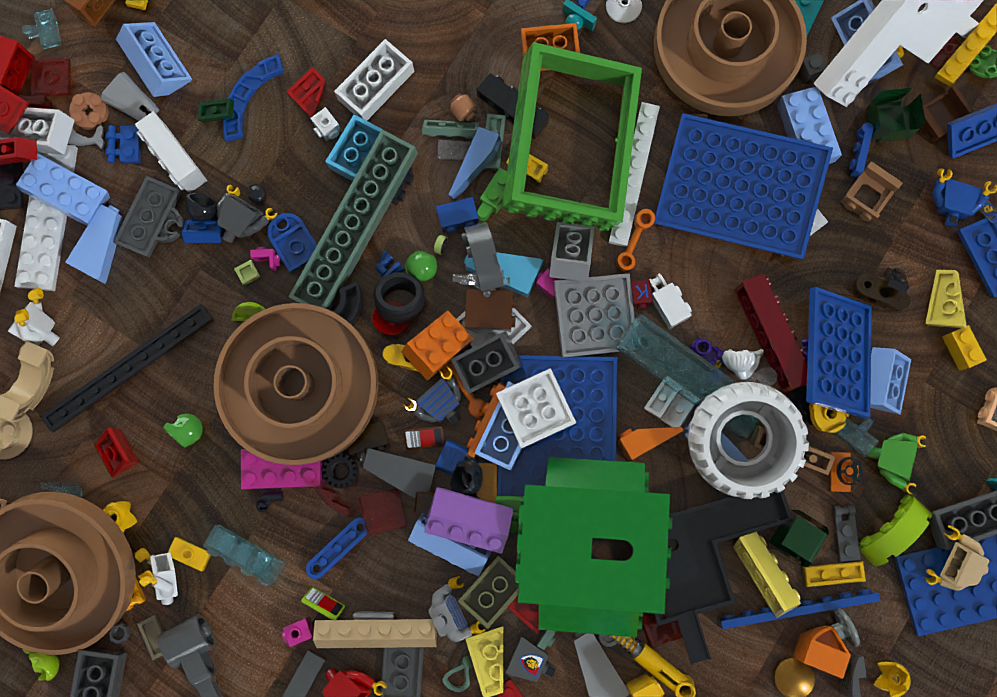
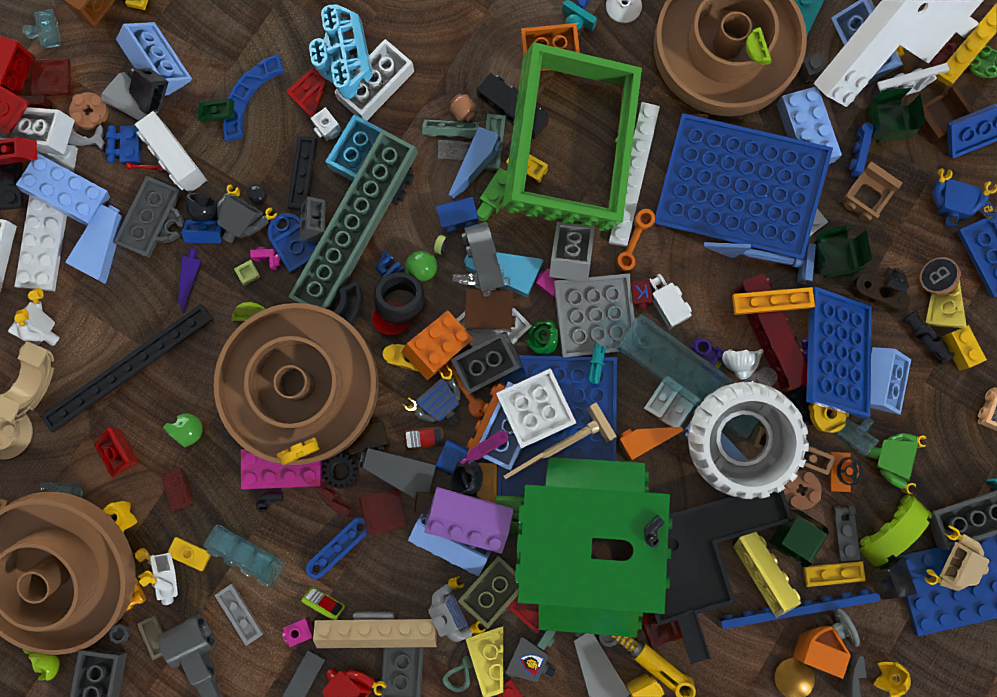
(128, 165): none -> red hinge
(147, 89): none -> black torso
(176, 490): none -> clear red plate
(189, 269): none -> dark purple bar
(239, 614): none -> light grey plate
(298, 451): none -> yellow plate
(302, 172): none -> black tile
(312, 220): none -> dark grey brick
(335, 51): none -> medium azure connector
(486, 446): none -> magenta piece
(538, 341): none -> green hair
(596, 364): none -> teal axle
(598, 424): none -> tan piece
(651, 533): none -> black arm
(757, 48): none -> lime plate
(773, 301): none -> light orange plate
(804, 266): none -> medium blue piece
(811, 495): none -> nougat plate
(839, 255): none -> dark green piece
(893, 579): none -> black torso
(916, 79): none -> white wing
(931, 340): none -> black piece
(940, 276): none -> black tile

